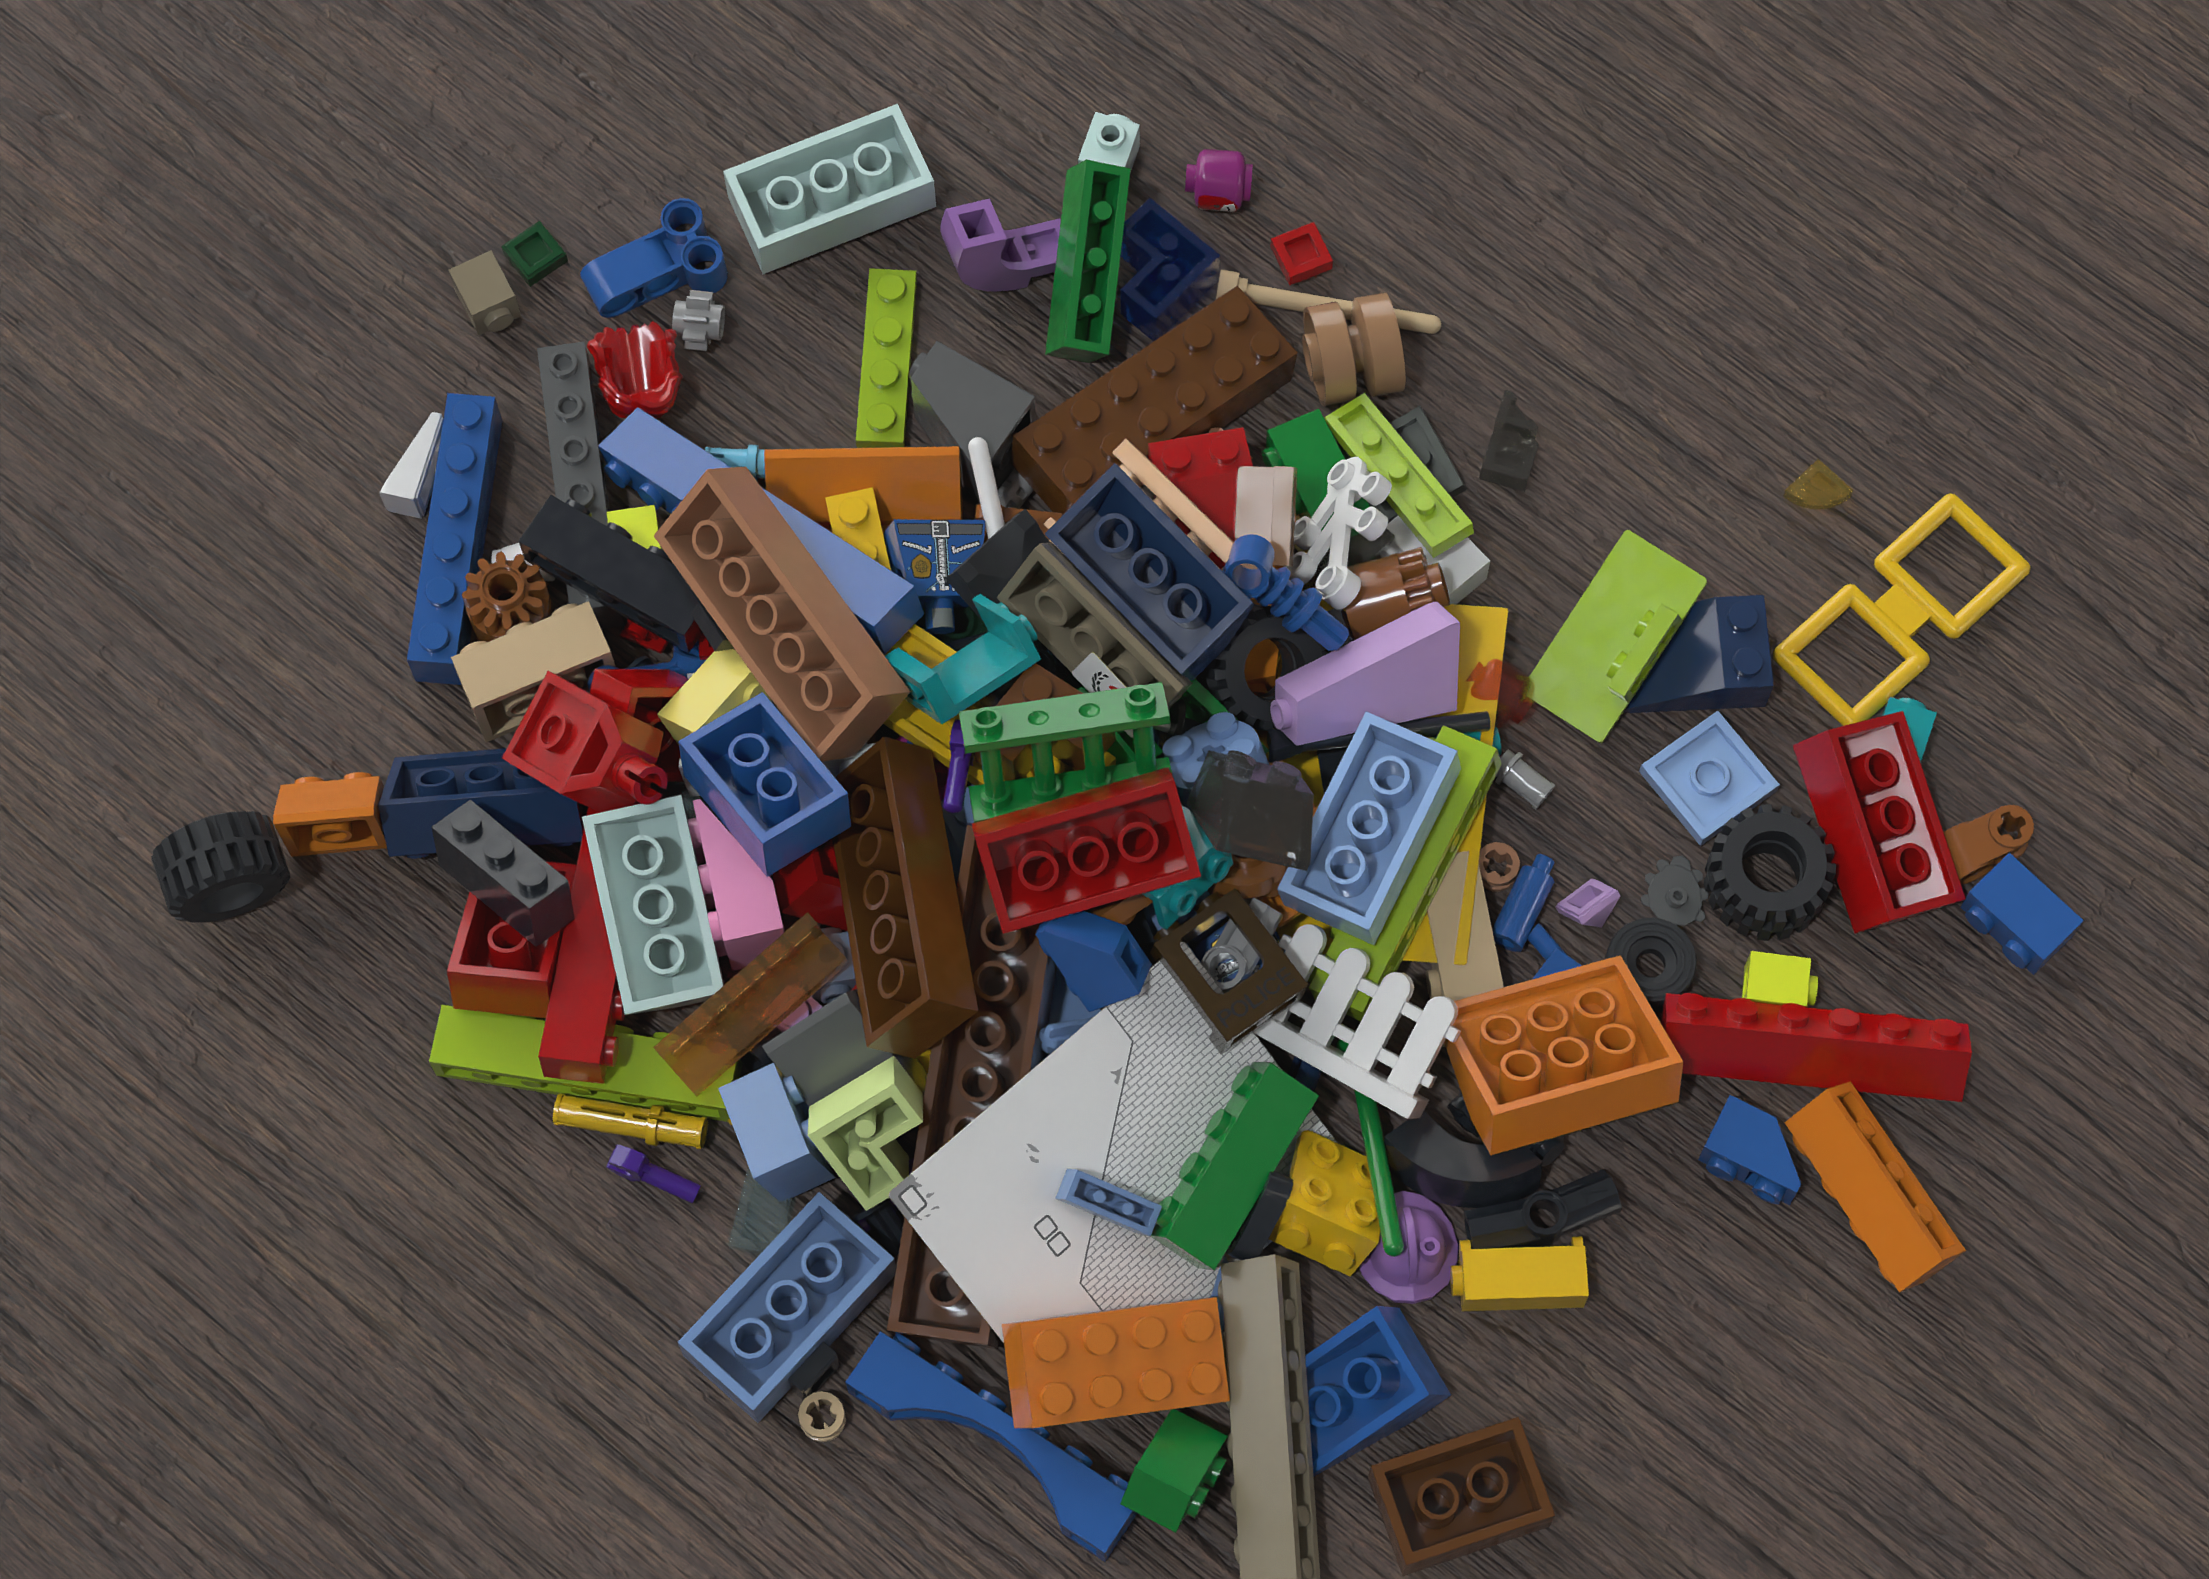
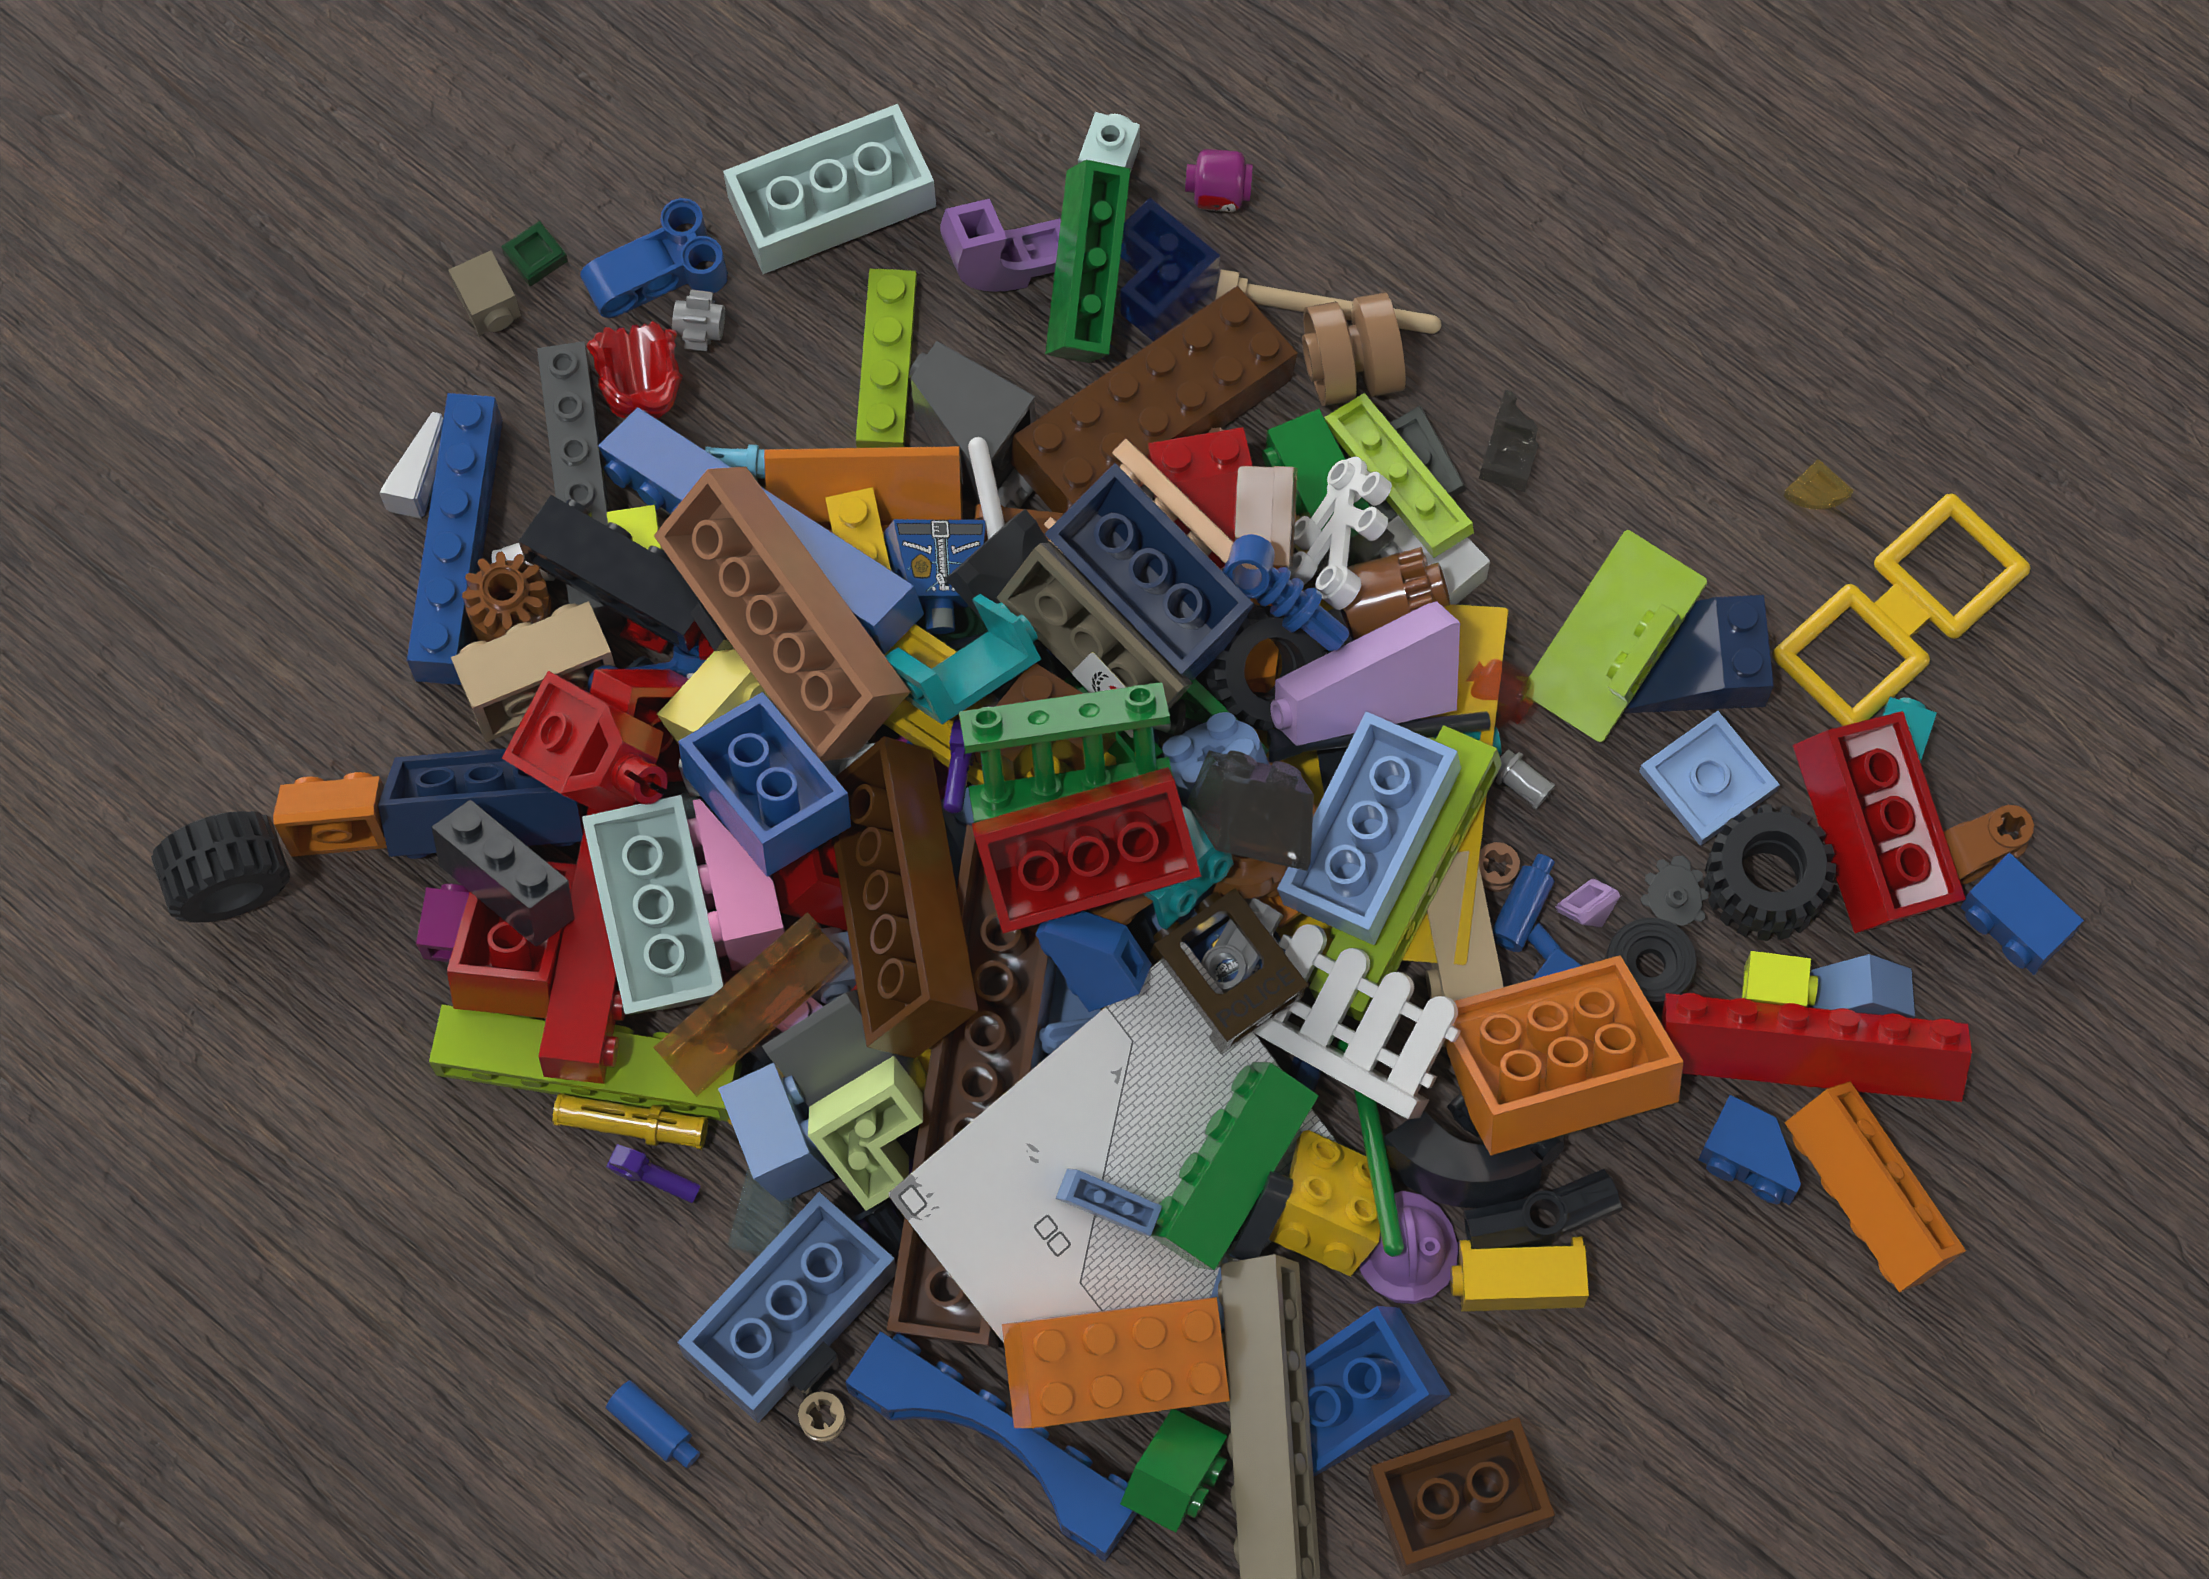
(441, 921): none -> magenta brick
(652, 1424): none -> blue cylinder
(1301, 253): red plate -> none
(1866, 986): none -> medium blue slope

